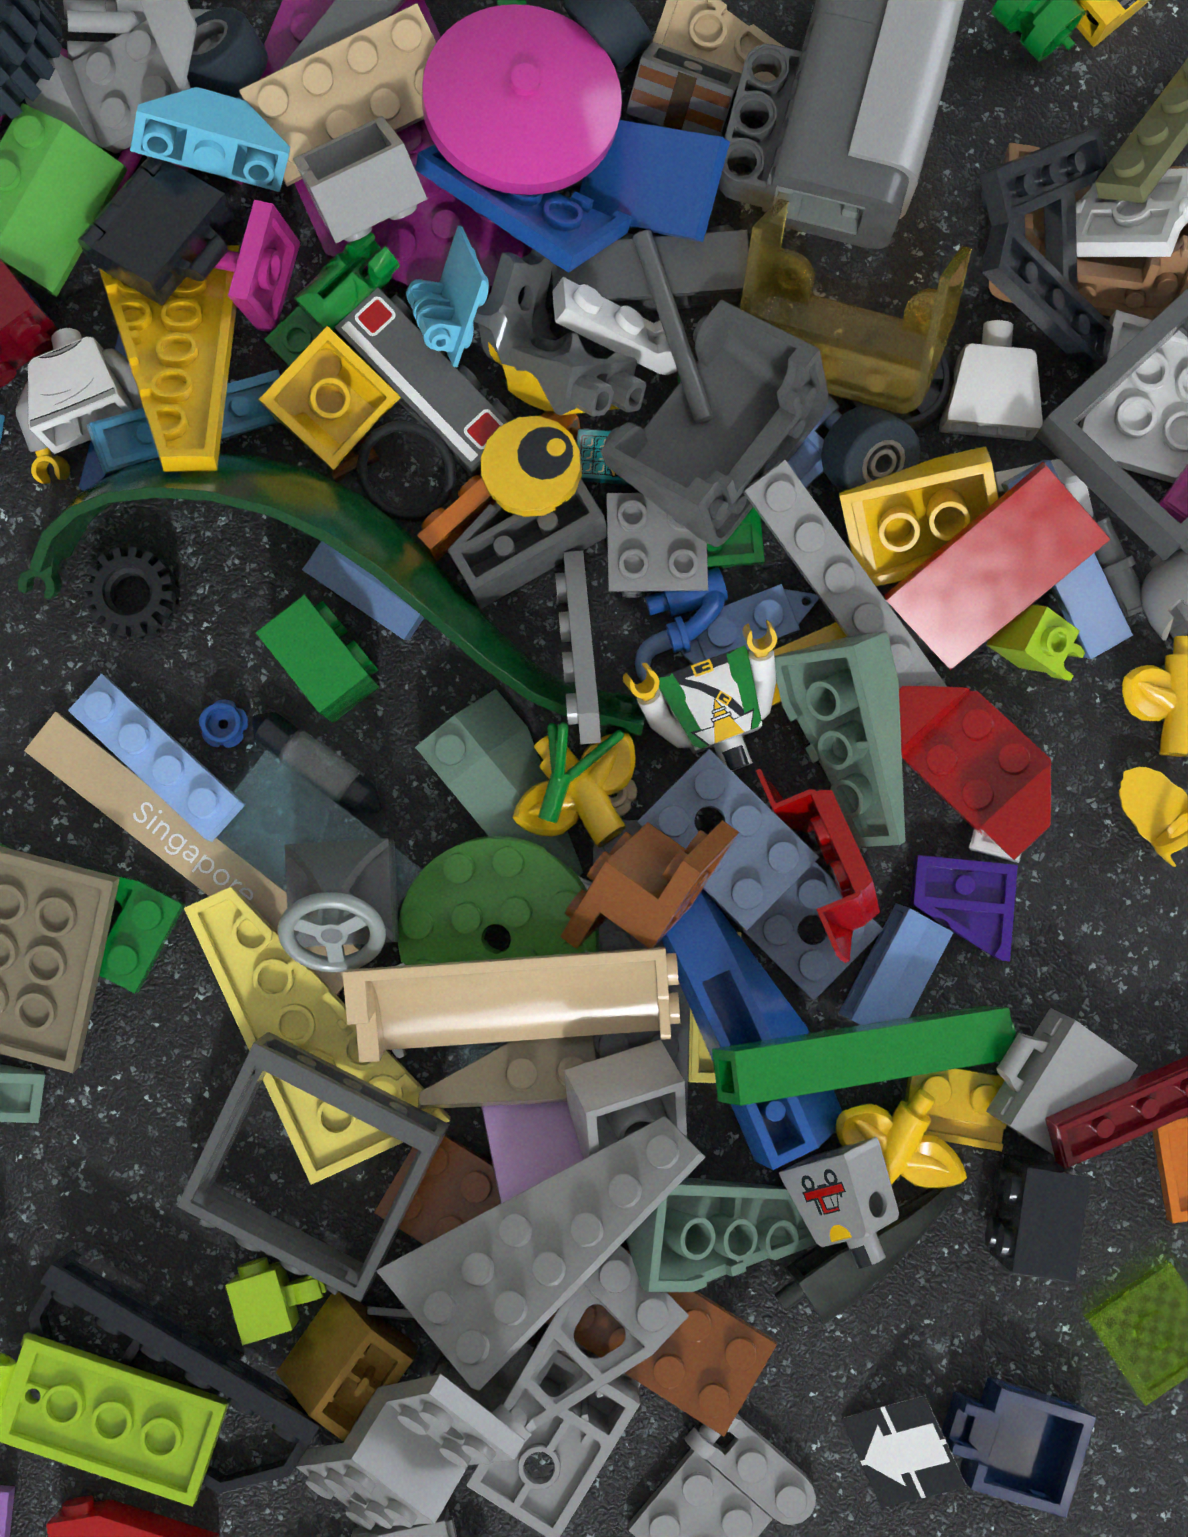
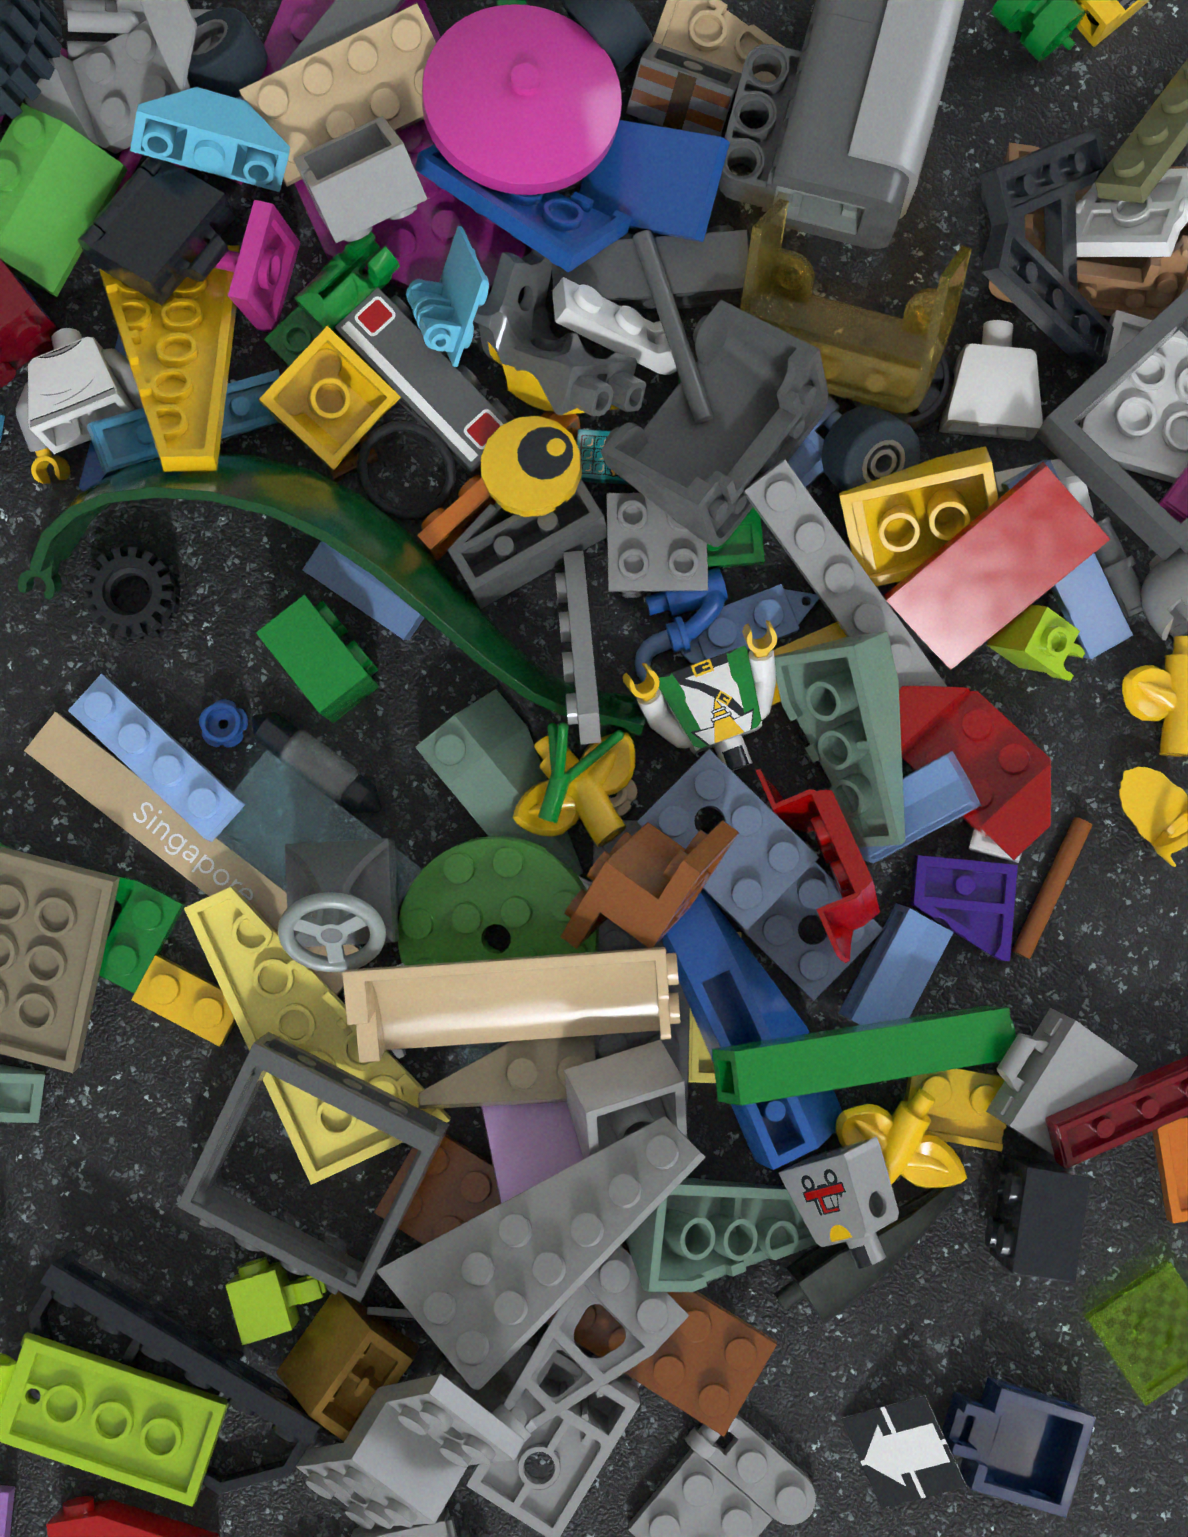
(185, 1000): none -> yellow plate
(931, 800): none -> medium blue piece
(1052, 888): none -> dark orange bar

